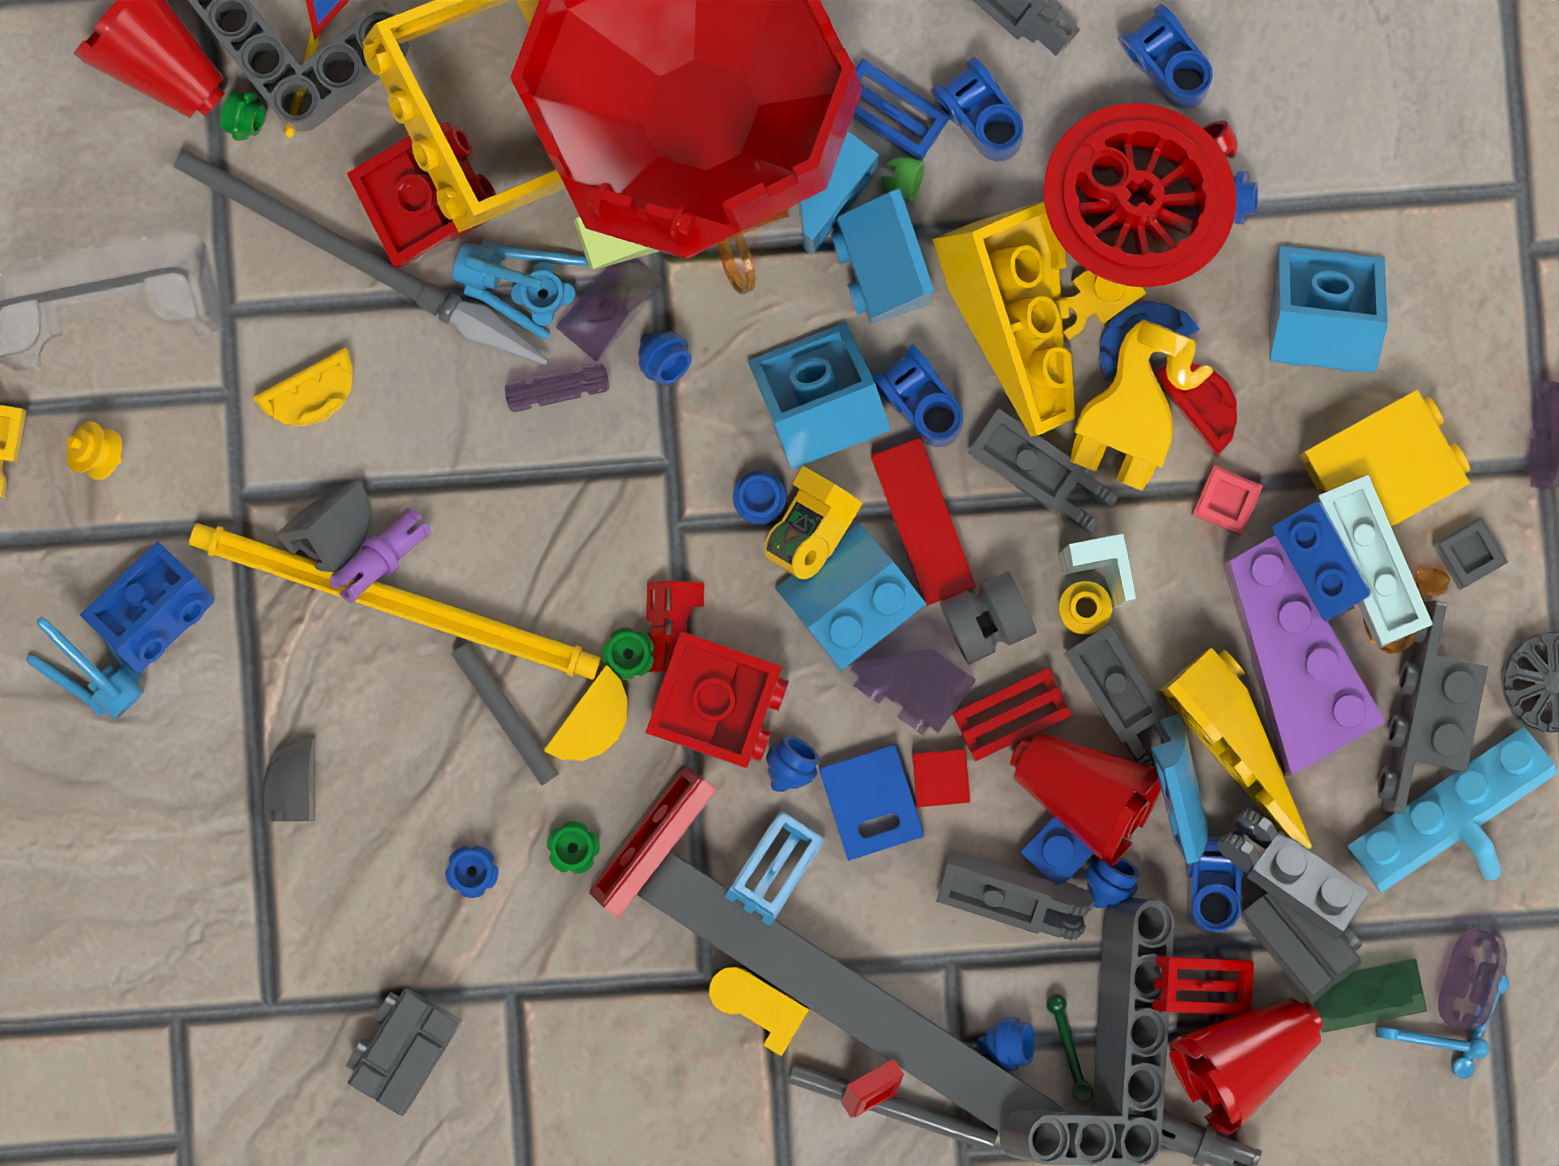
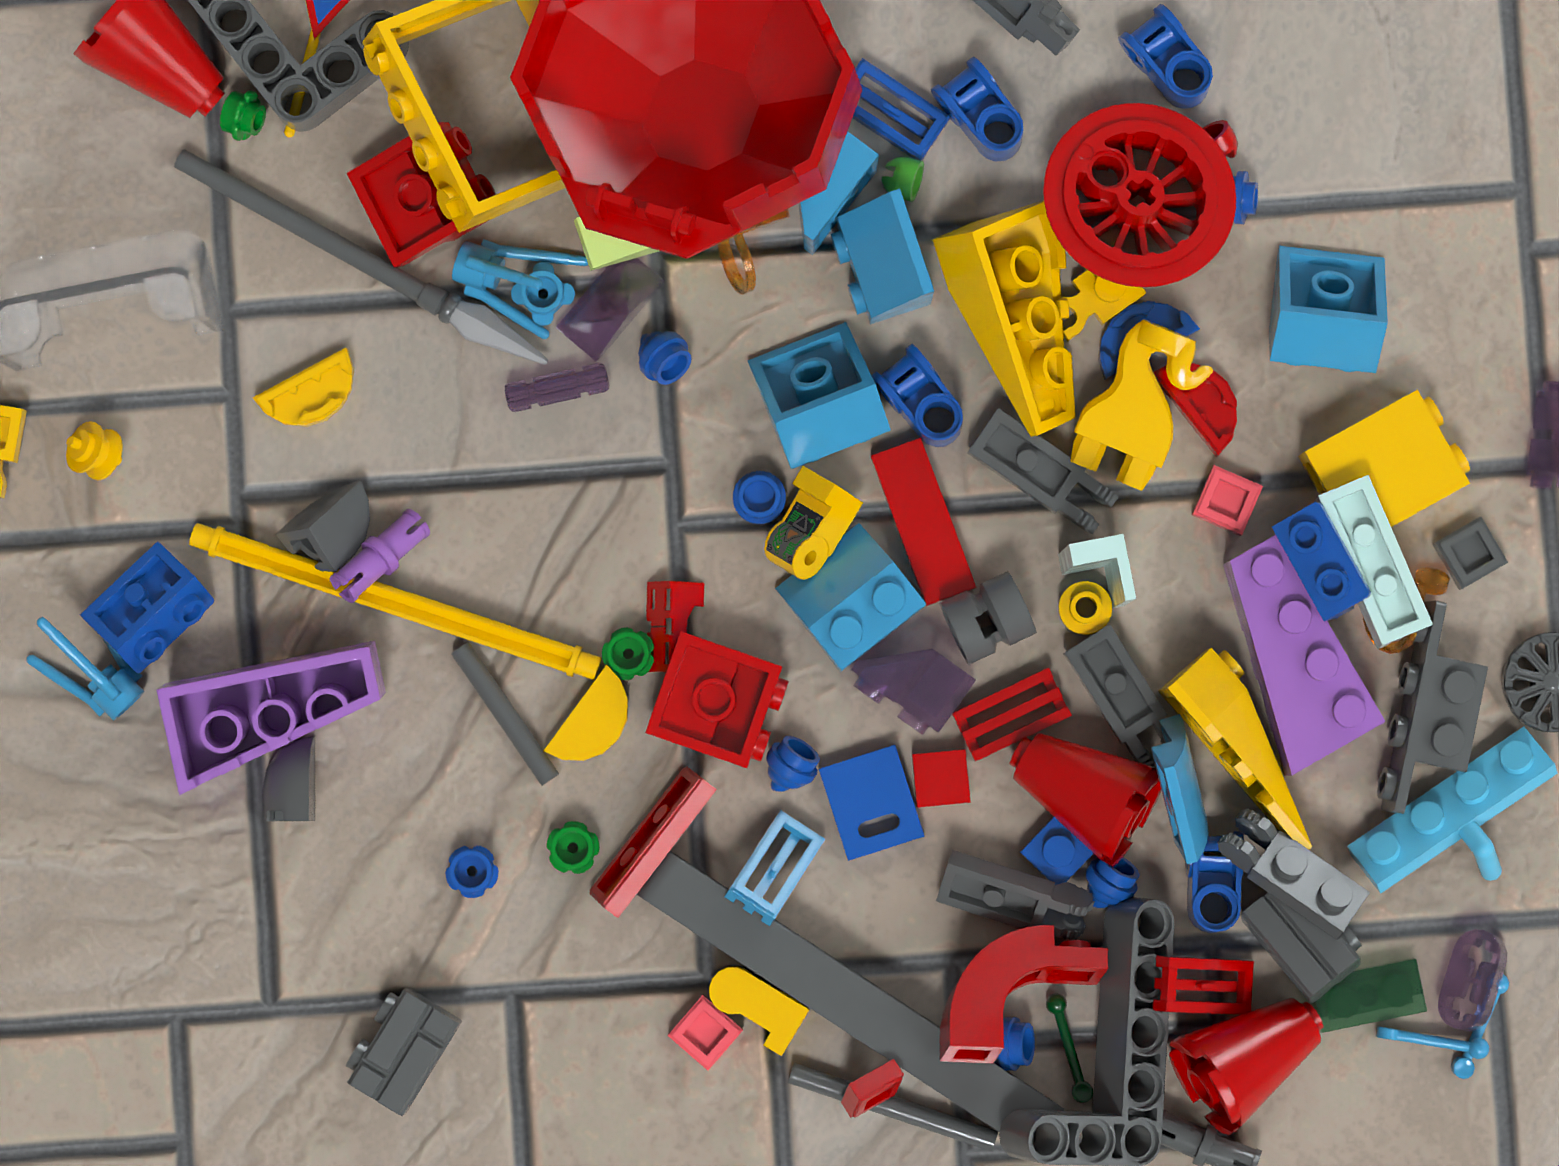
(251, 710): none -> medium lavender wedge
(705, 1032): none -> coral tile
(974, 1011): none -> red arch

